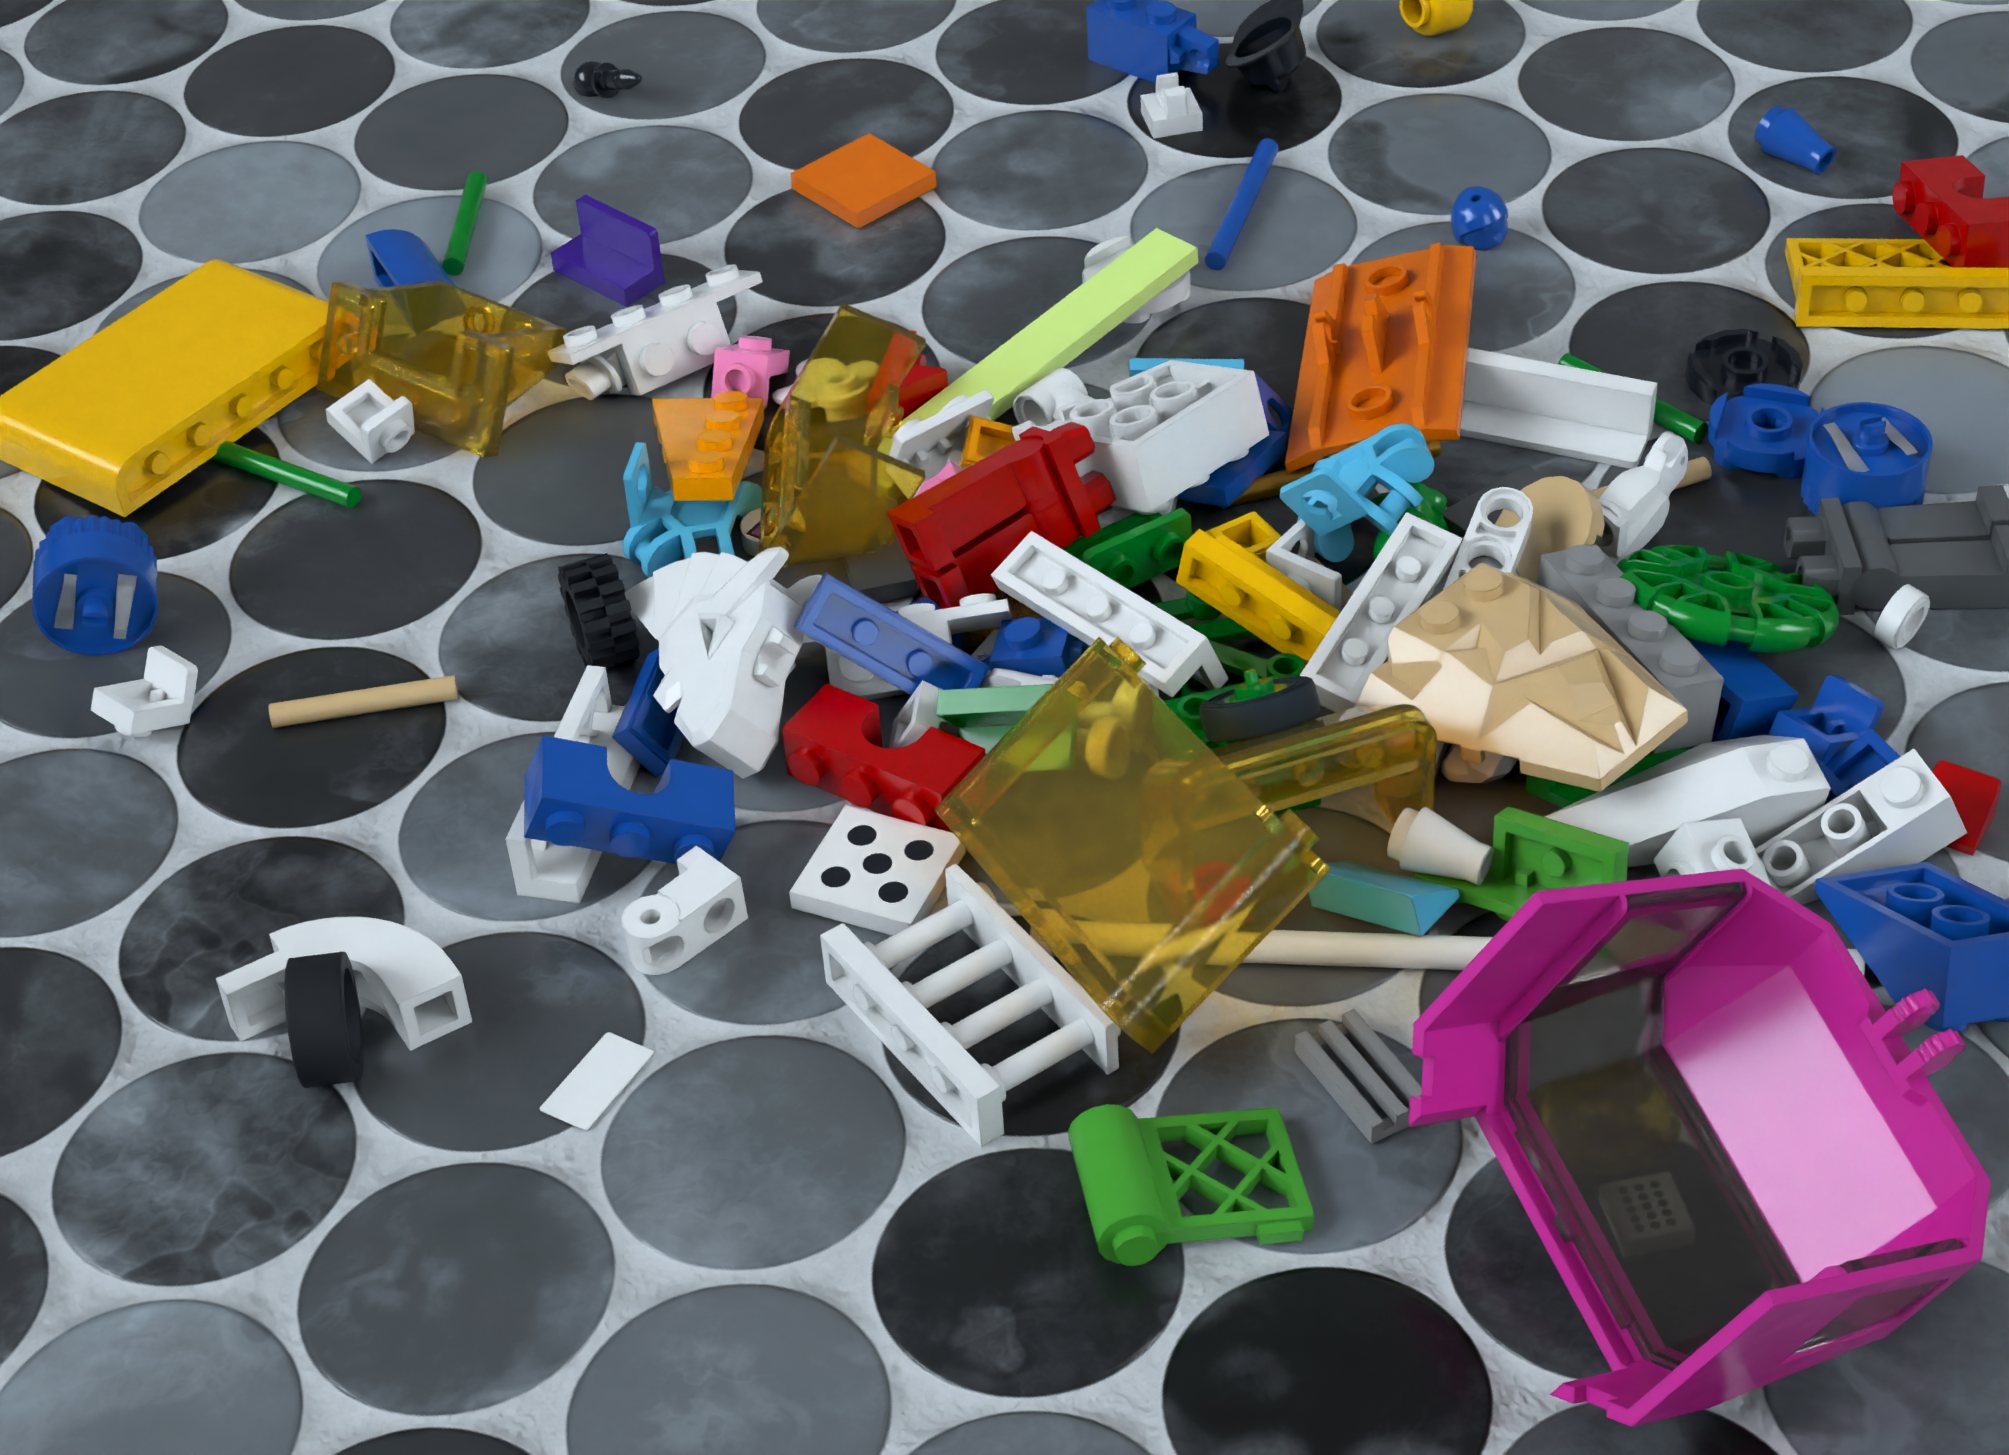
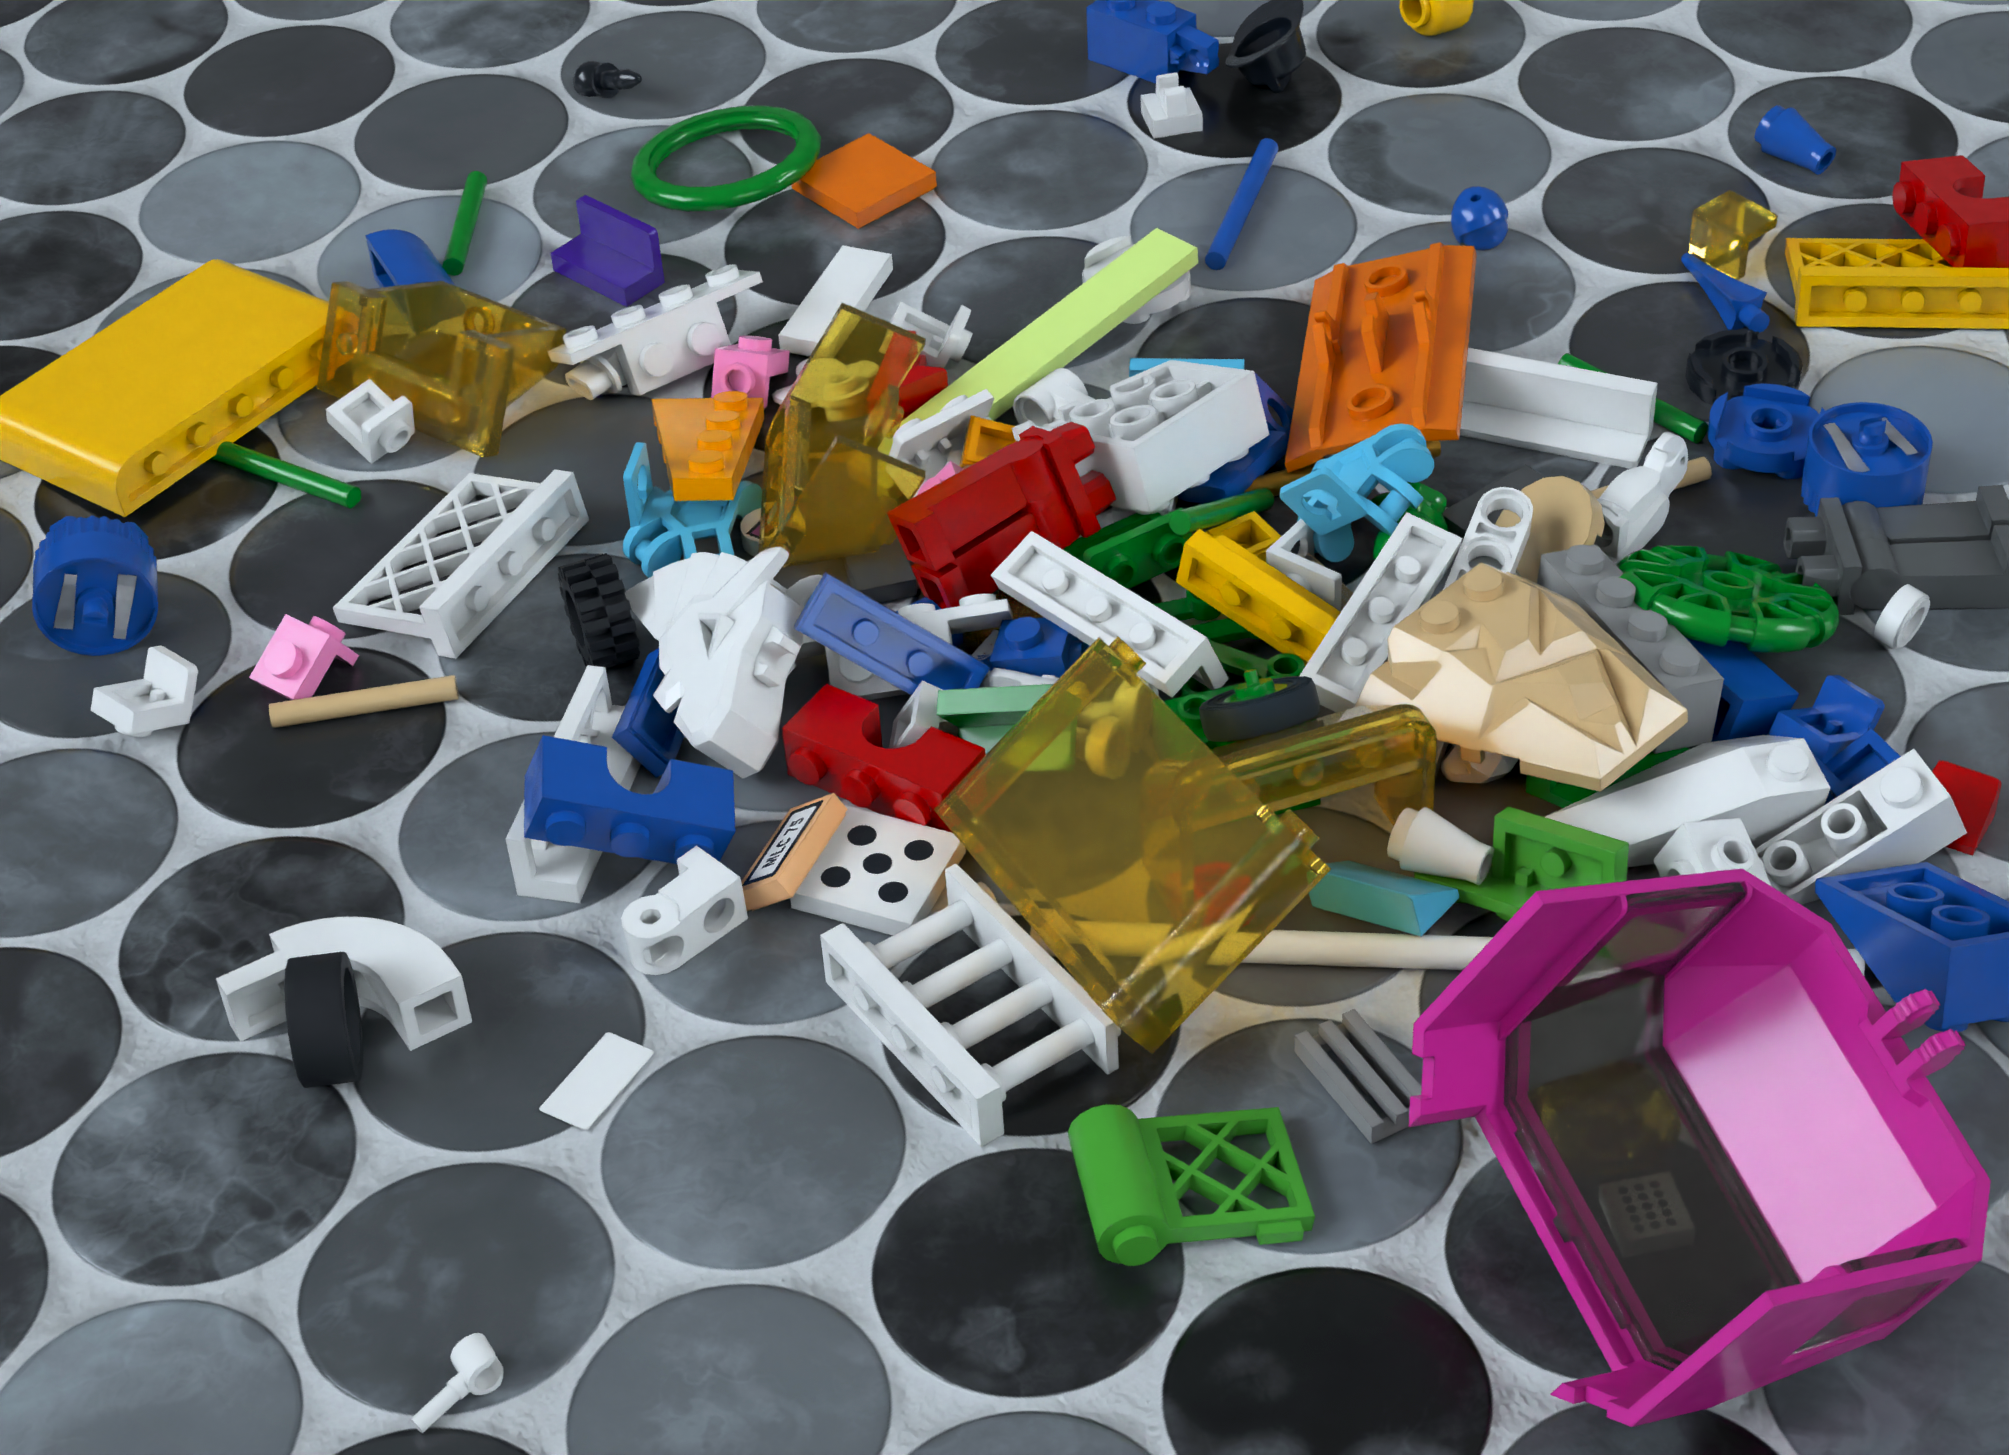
(300, 657): none -> bright pink bracket
(477, 1373): none -> white hand
(482, 576): none -> white fence
(733, 194): none -> green wedge
(792, 851): none -> light nougat tile
(850, 278): none -> white tile
(942, 340): none -> white bracket
(1220, 511): none -> green bar
(1725, 228): none -> clear yellow panel
(1735, 301): none -> blue piece

